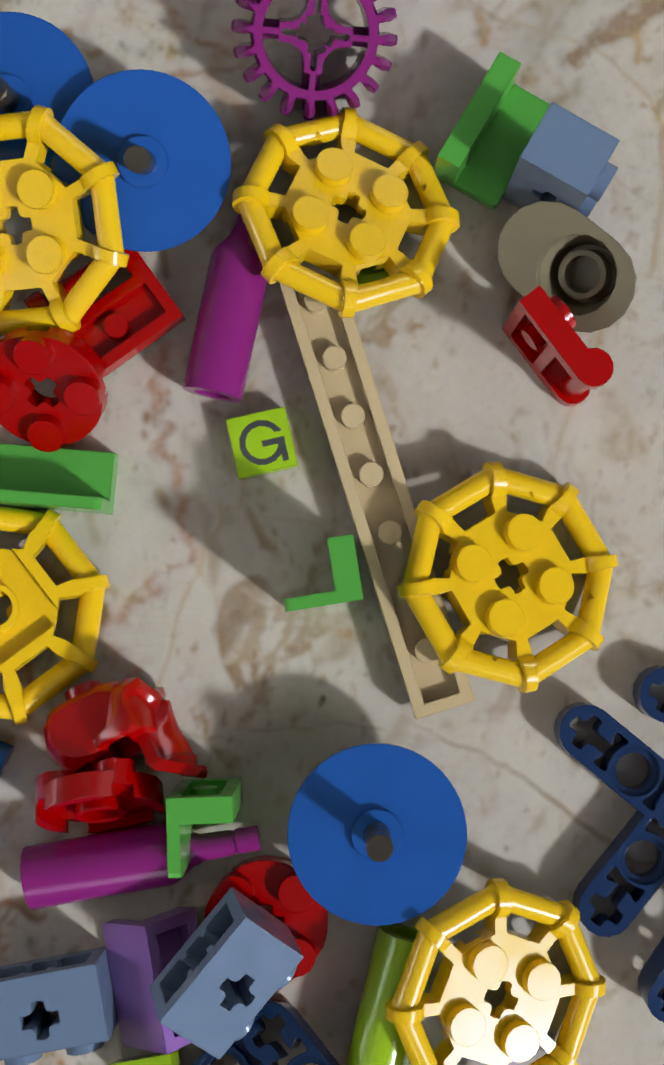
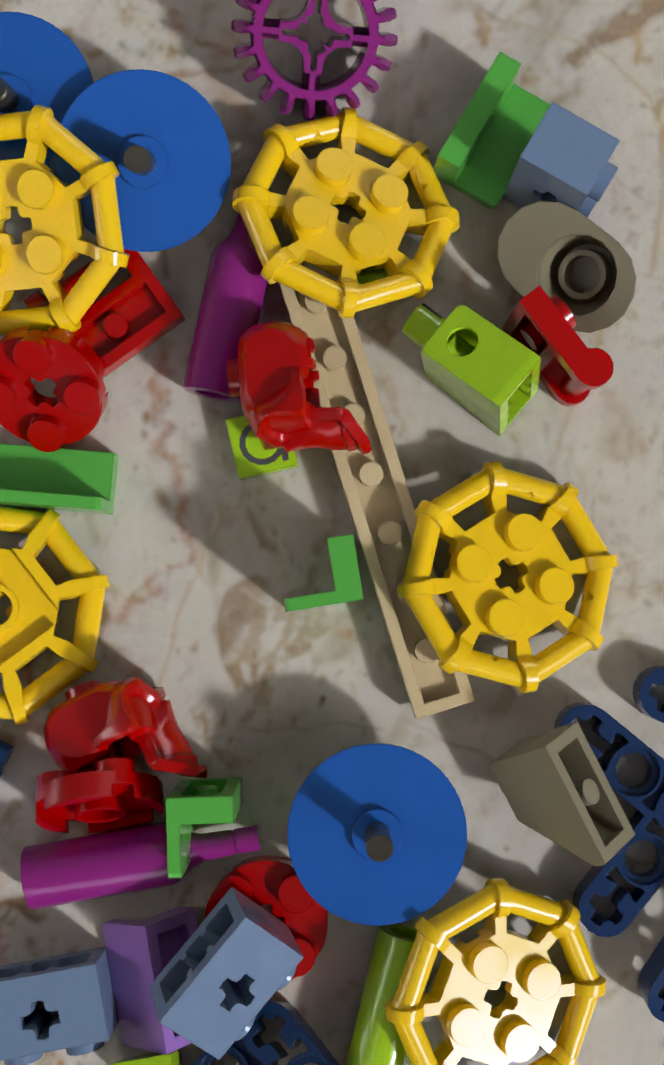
(279, 395): none -> red head
(492, 377): none -> lime torso
(564, 793): none -> dark tan slope

